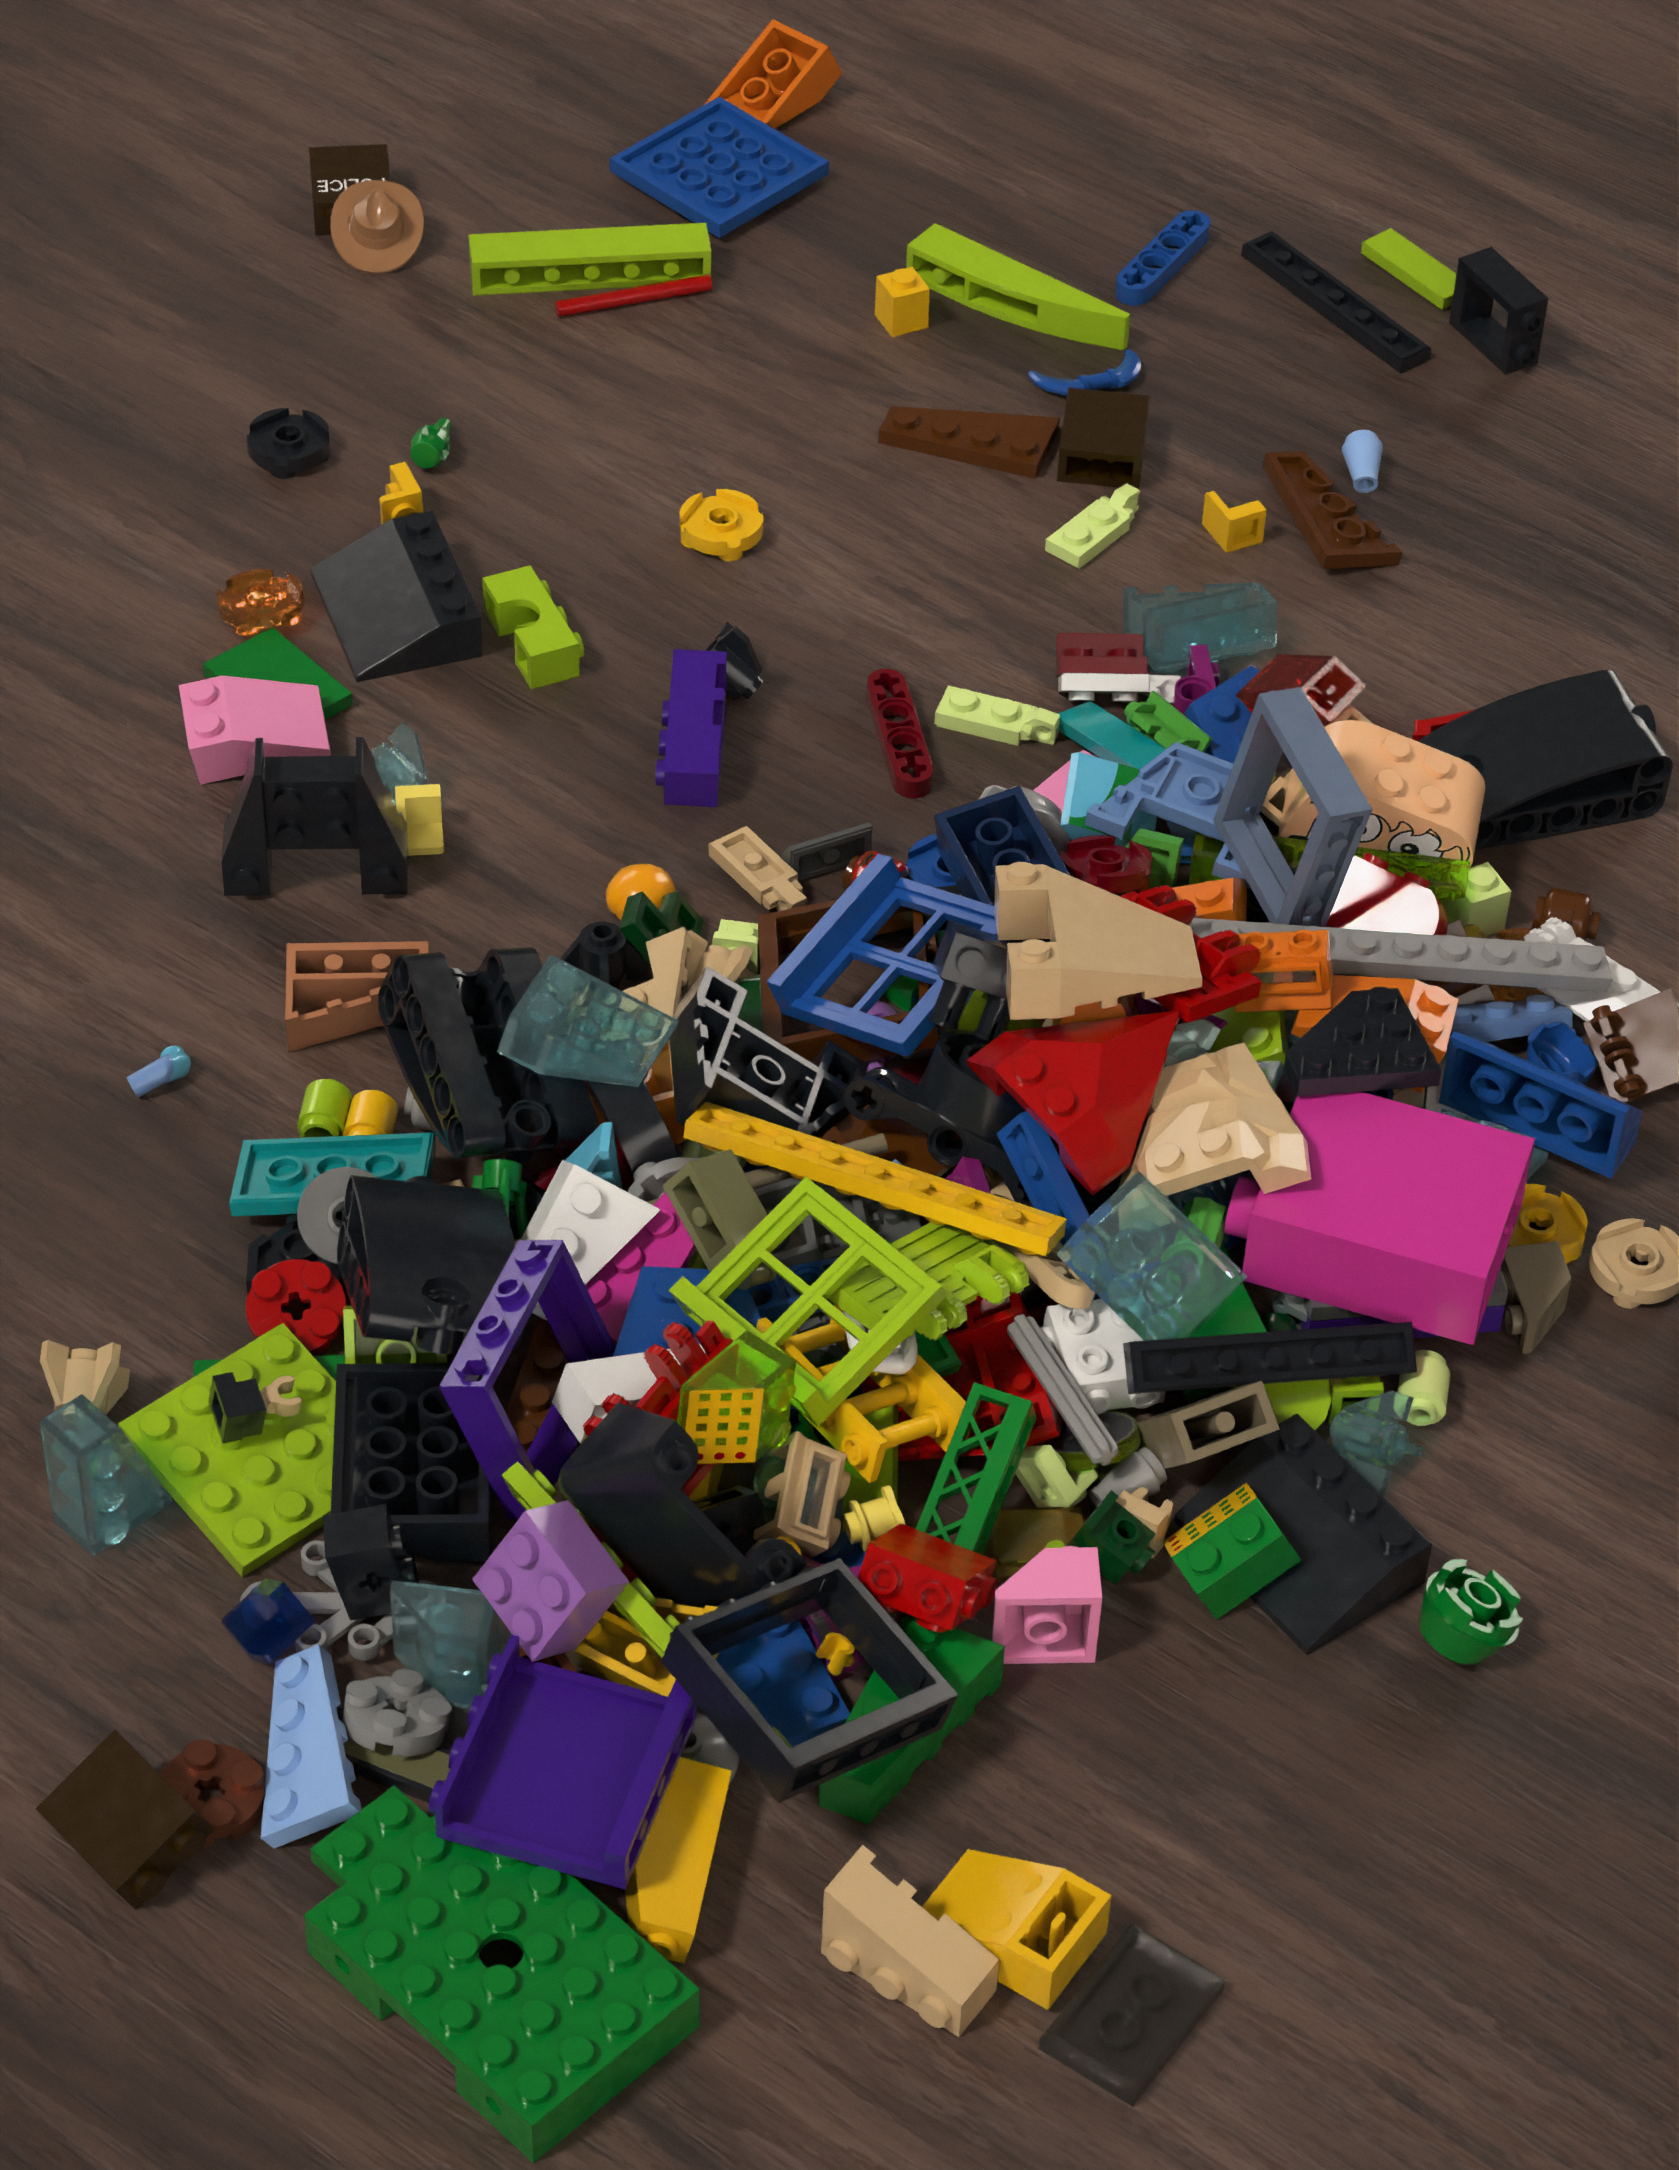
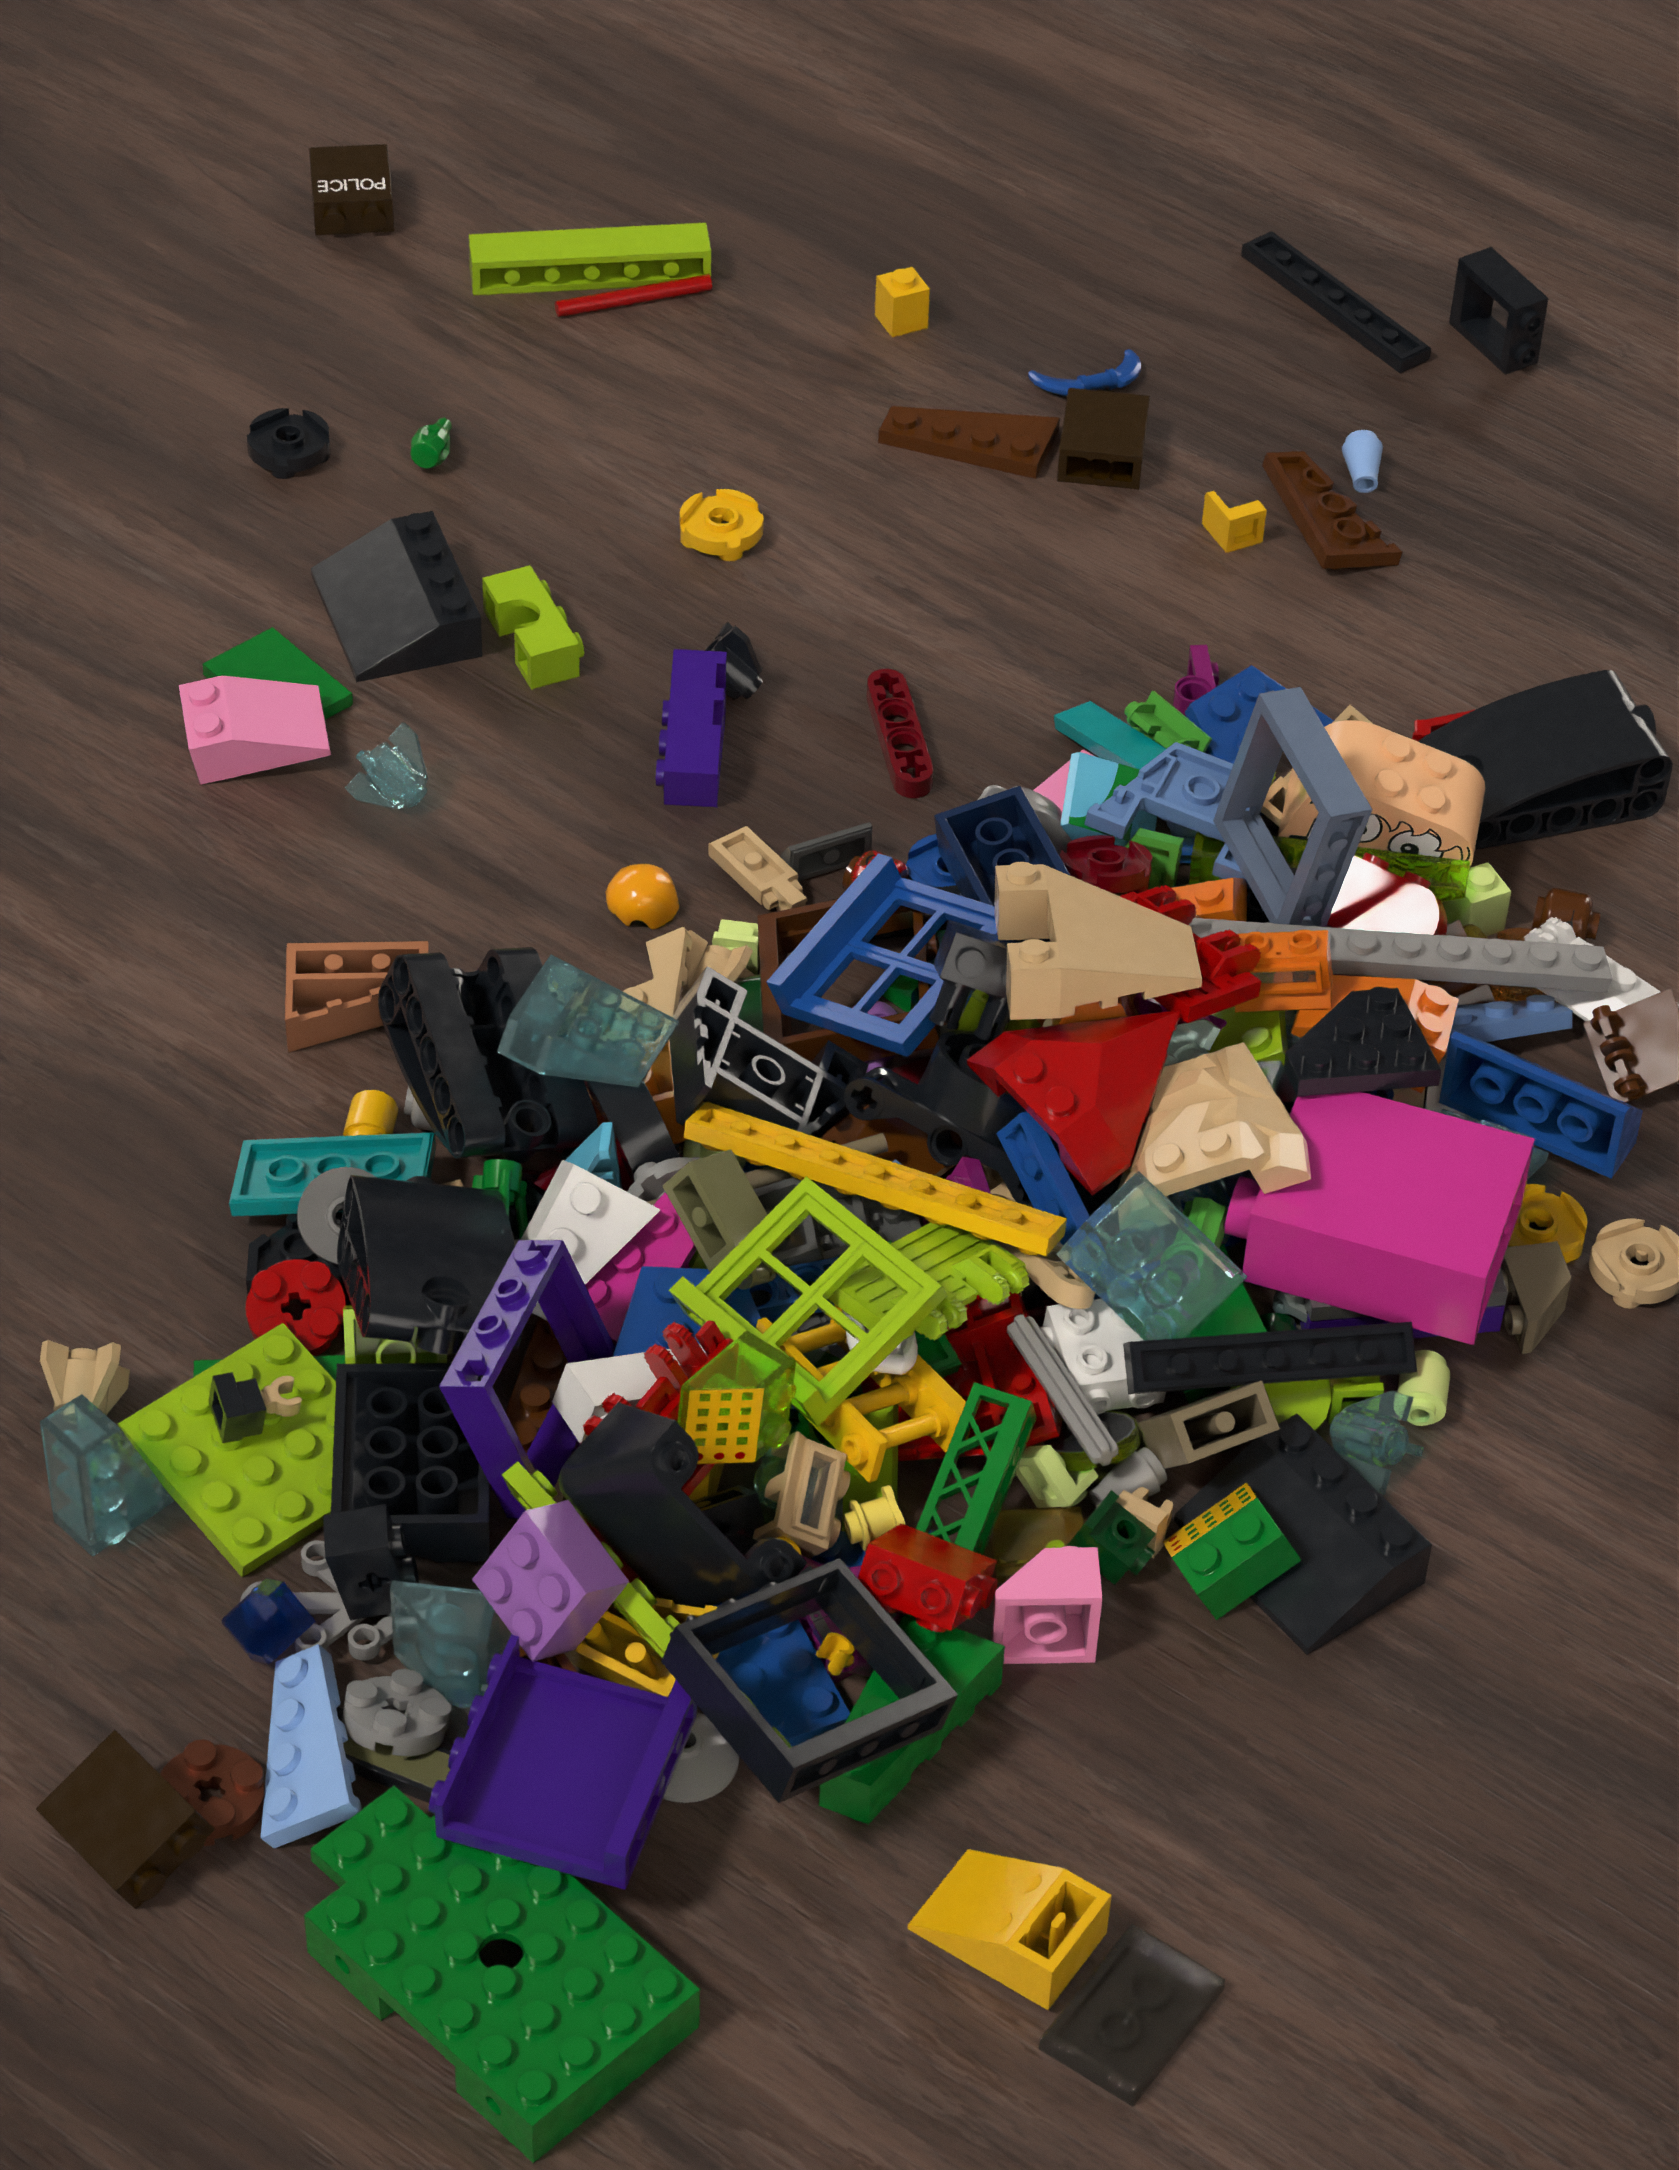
(169, 1067): medium blue arm -> none
(260, 601): clear orange plate -> none
(314, 806): black wedge -> none
(324, 1109): lime brick -> none
(376, 226): medium nougat hat -> none
(402, 494): yellow bracket -> none
(423, 816): light yellow panel -> none
(606, 954): black brick -> none
(645, 922): dark green plate -> none
(676, 1859): yellow slope -> none
(719, 166): blue plate -> none
(780, 75): orange slope -> none
(903, 1949): tan wedge -> none
(995, 717): yellowish green hinge -> none
(1013, 290): lime slope -> none
(1094, 527): yellowish green hinge -> none
(1100, 653): dark red bracket -> none
(1121, 686): white hinge -> none
(1156, 254): blue beam -> none
(1225, 617): clear light blue wedge -> none
(1322, 678): clear red slope -> none
(1411, 266): lime tile -> none
(1468, 1613): green cone -> none
(1561, 1051): blue hair -> none

